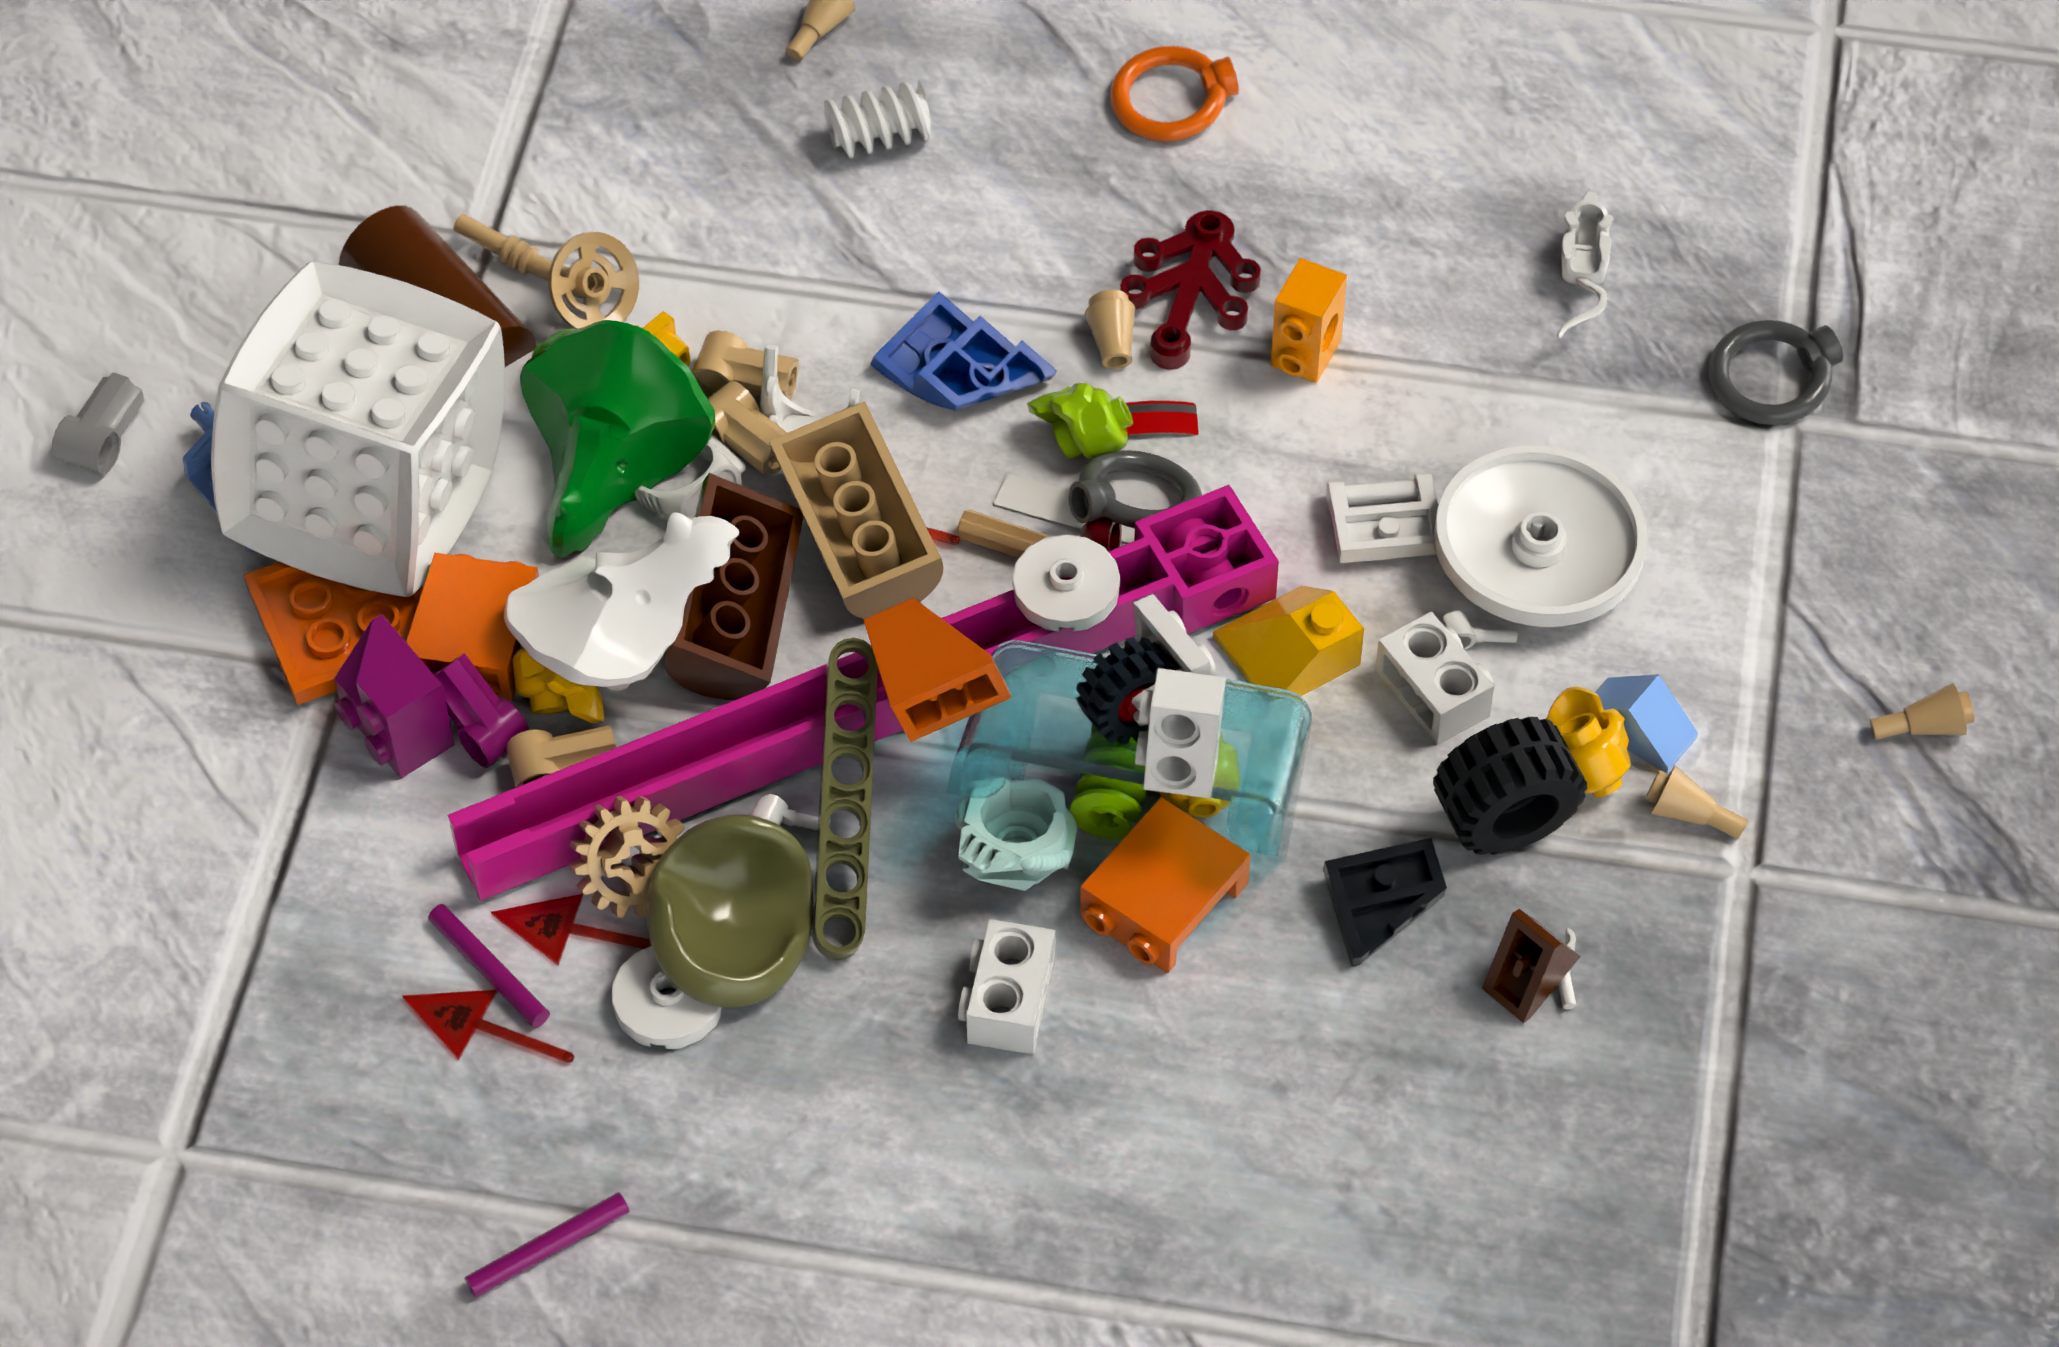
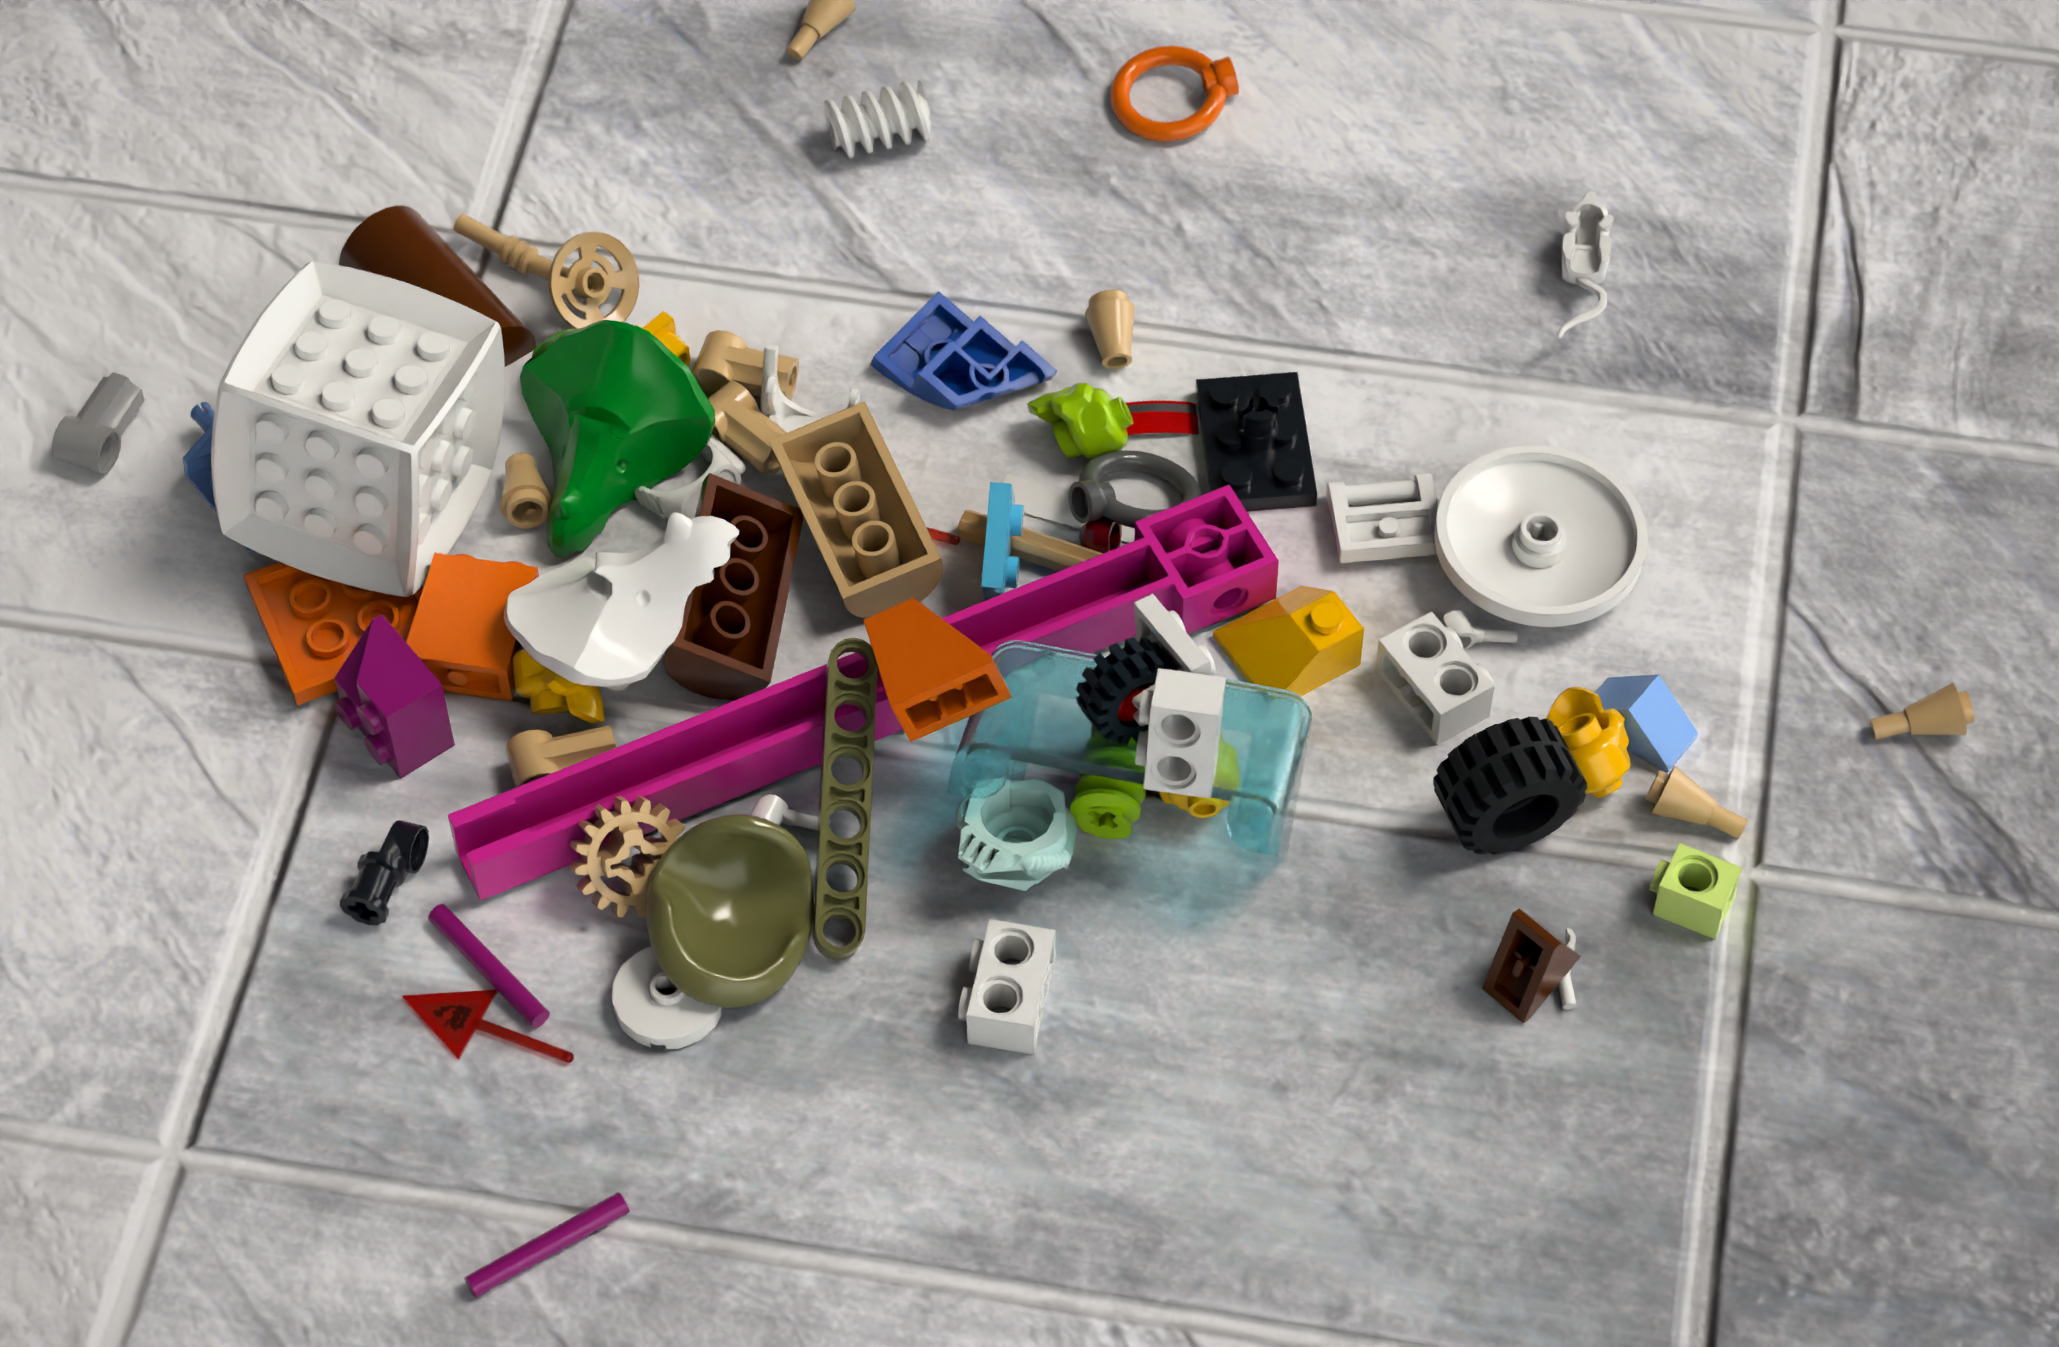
(384, 870): none -> black connector
(482, 717): magenta piece -> none
(524, 494): none -> tan cone
(550, 923): clear red piece -> none
(1003, 522): none -> medium azure plate
(1060, 602): white plate -> none
(1162, 883): orange panel -> none
(1208, 236): dark red plant -> none
(1257, 440): none -> black plate
(1308, 320): light orange brick -> none
(1382, 893): black wing -> none
(1699, 910): none -> yellowish green brick
(1816, 350): dark grey piece -> none

